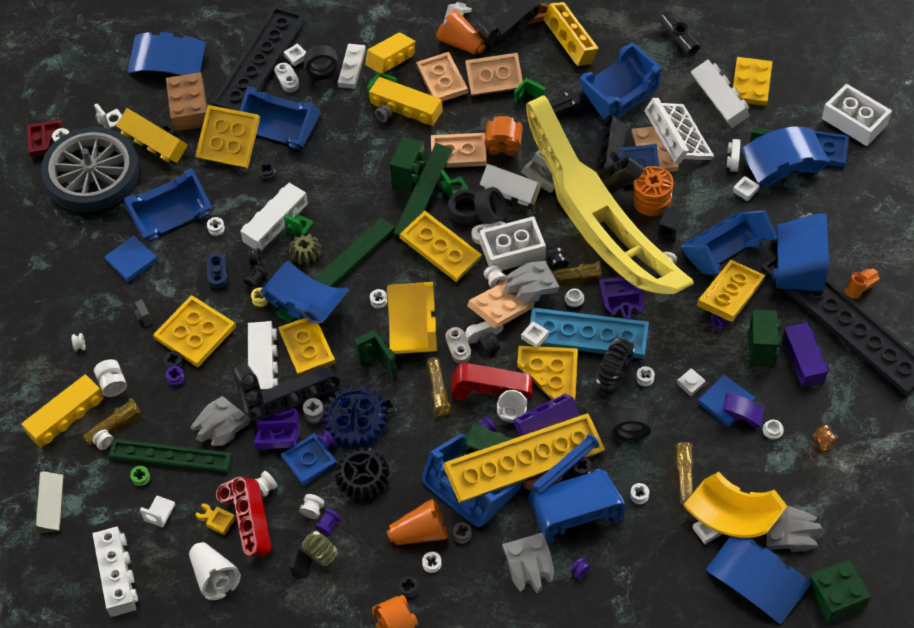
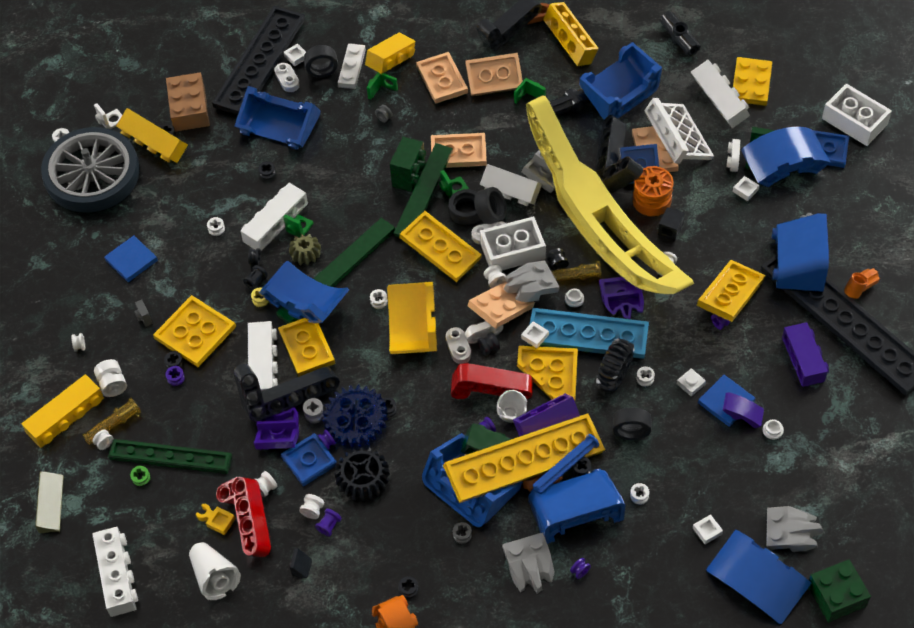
(40, 136): dark red wing -> none
(158, 512): white bracket -> none
(166, 54): blue panel -> none
(168, 206): blue windscreen -> none
(216, 272): dark blue plate -> none
(219, 422): light grey plate -> none
(227, 136): yellow plate -> none
(319, 548): olive gear -> none
(372, 346): dark green bracket -> none
(406, 101): yellow brick -> none
(419, 525): orange cone -> none
(430, 555): white bush -> none
(439, 393): clear yellow pin -> none
(460, 7): white bracket -> none
(460, 34): orange cone -> none
(503, 136): orange brick -> none
(685, 464): clear yellow pin -> none
(727, 239): blue windscreen -> none
(733, 512): yellow panel -> none
(764, 337): dark green brick -> none
(825, 437): clear orange wheel -> none

